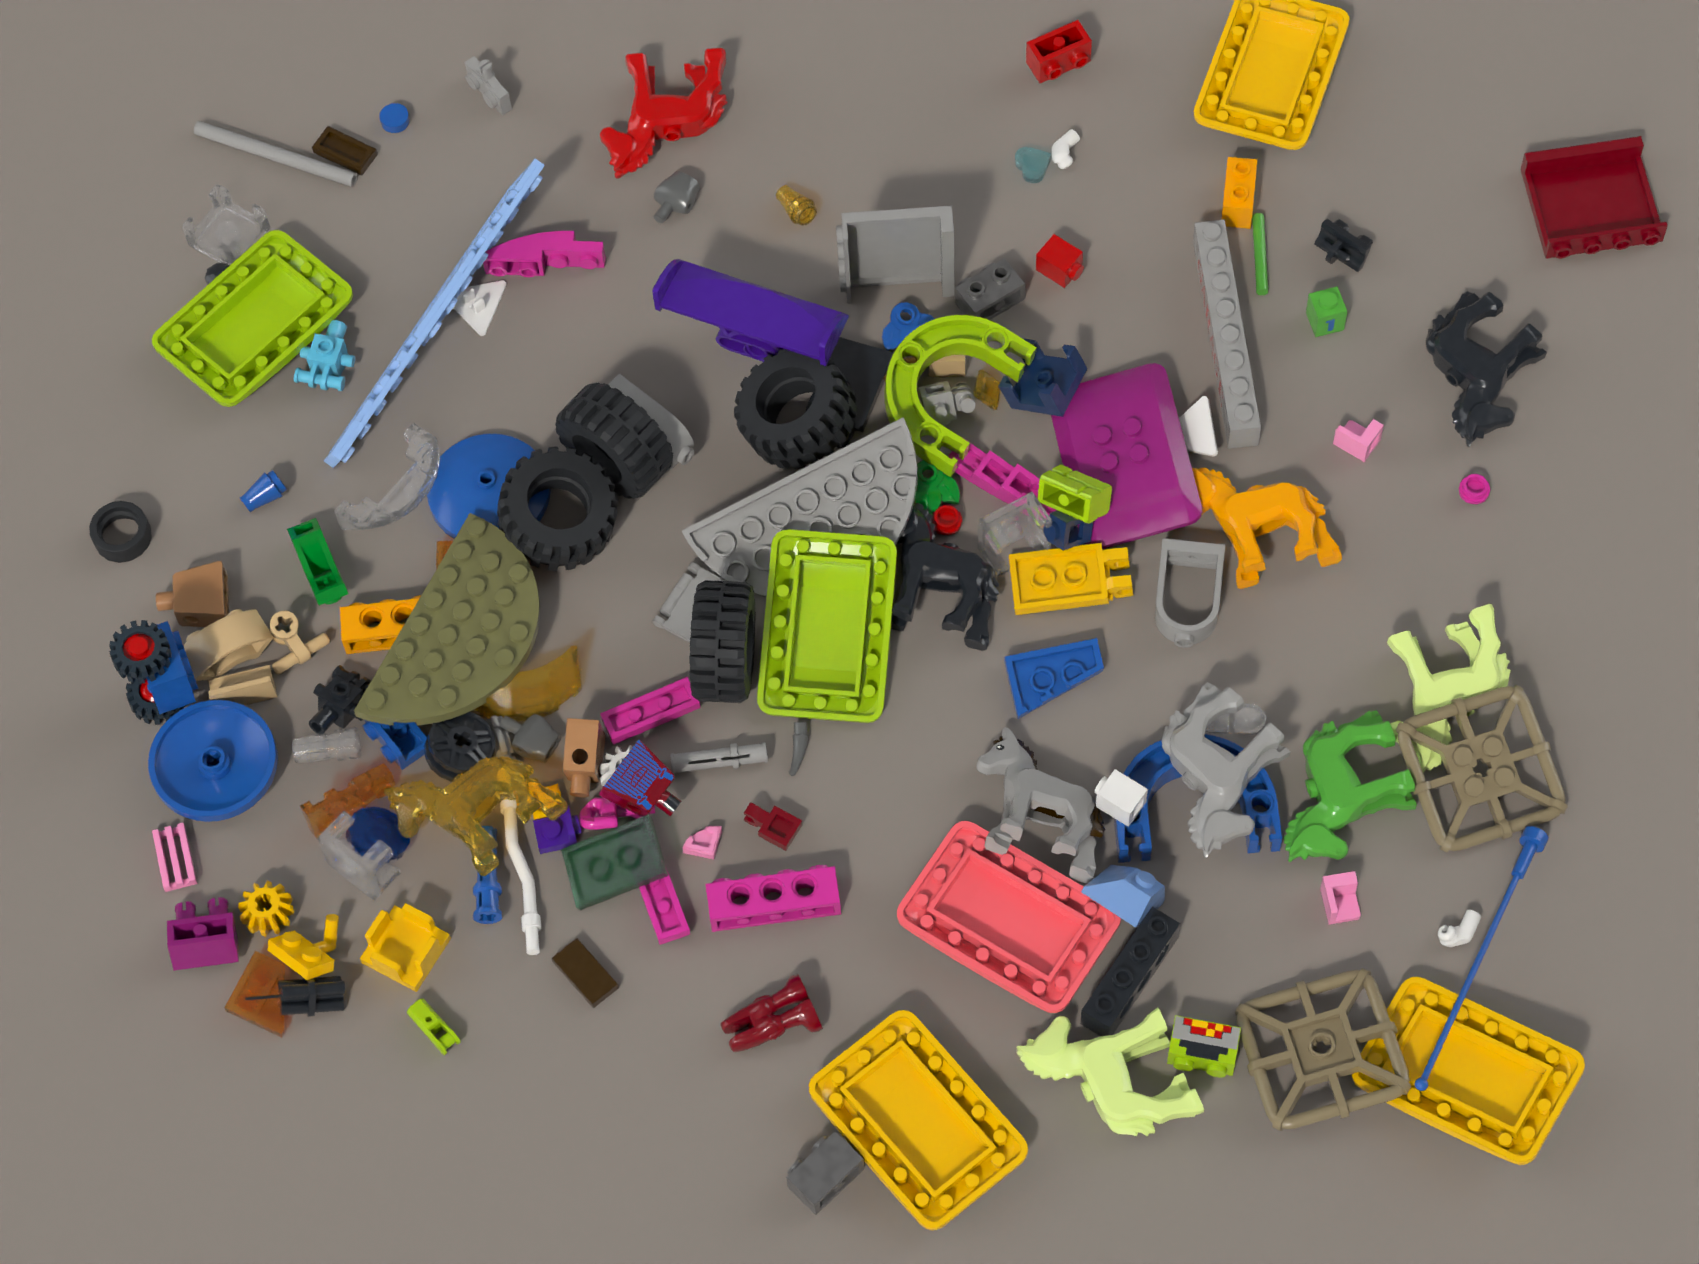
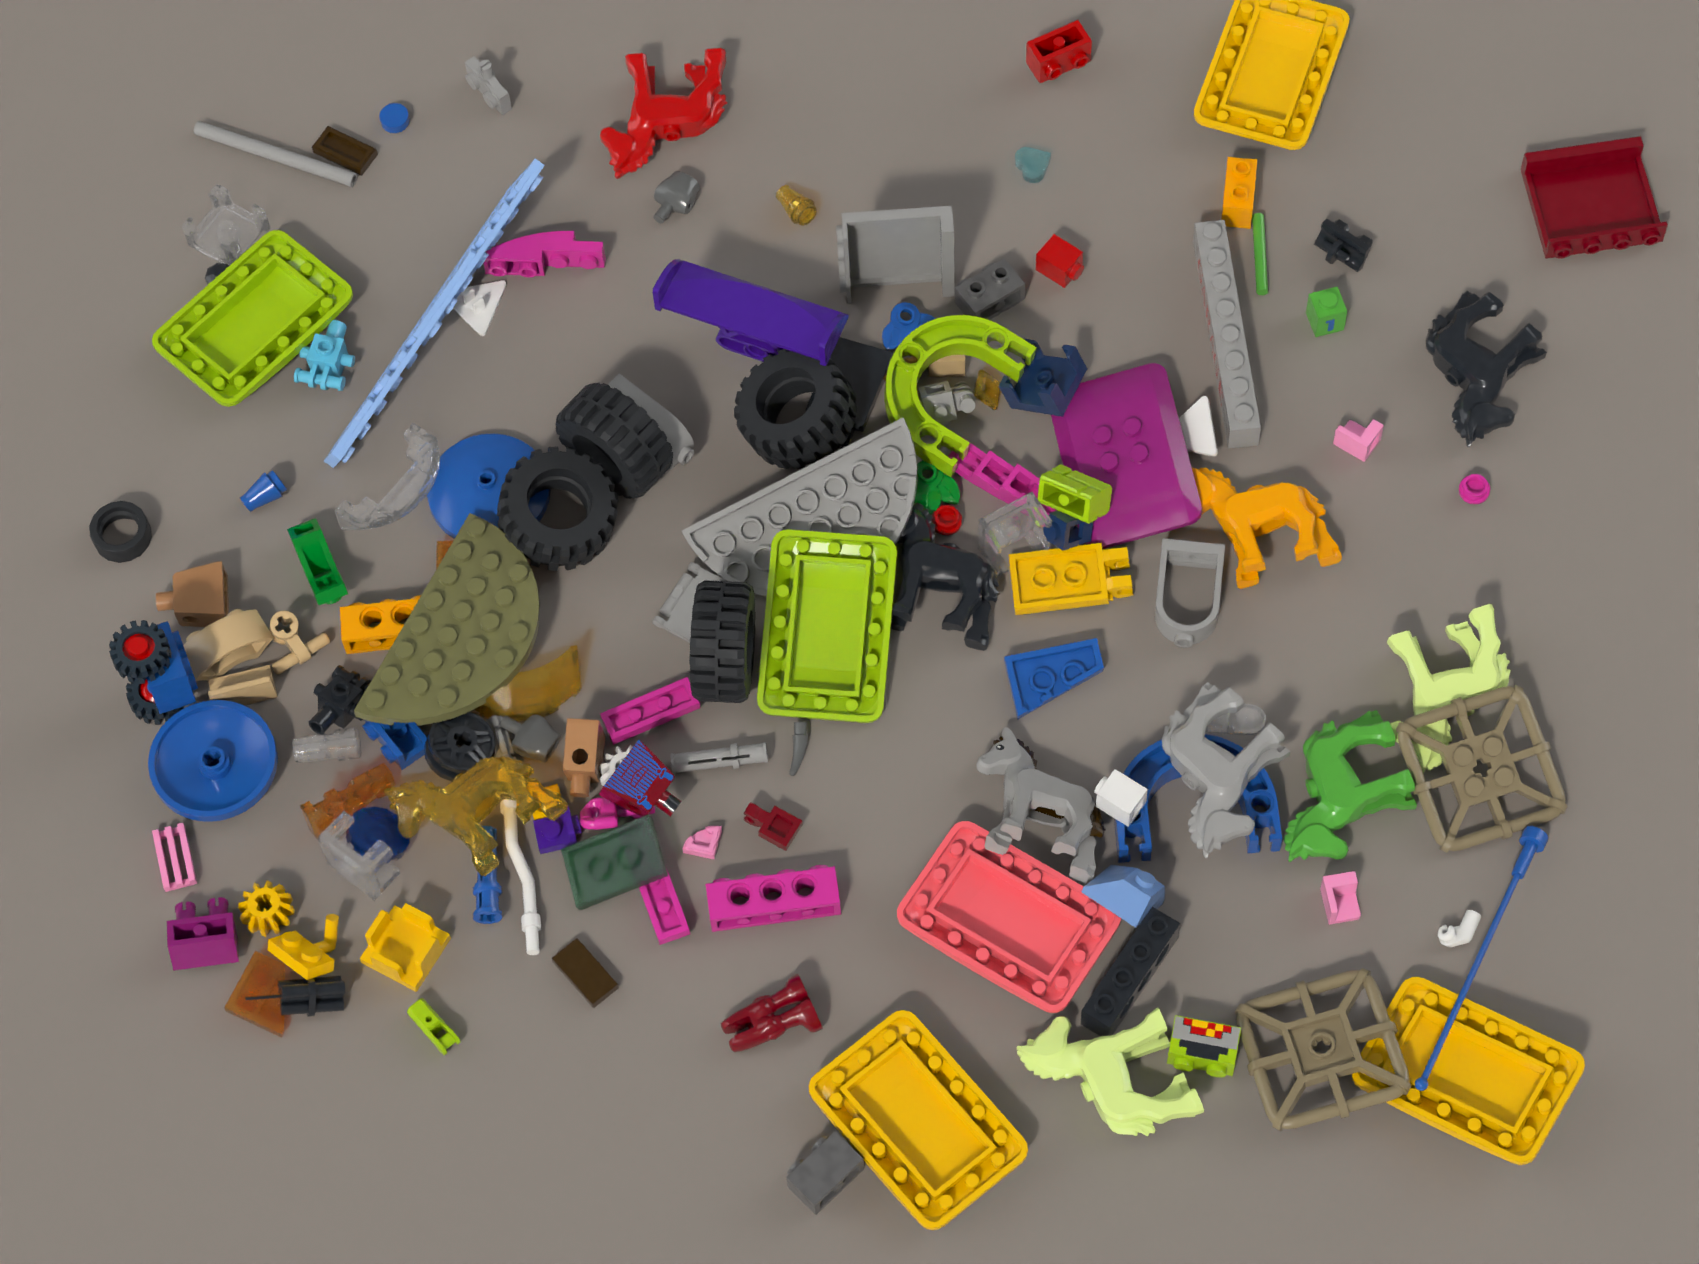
(1061, 147): white arm -> none

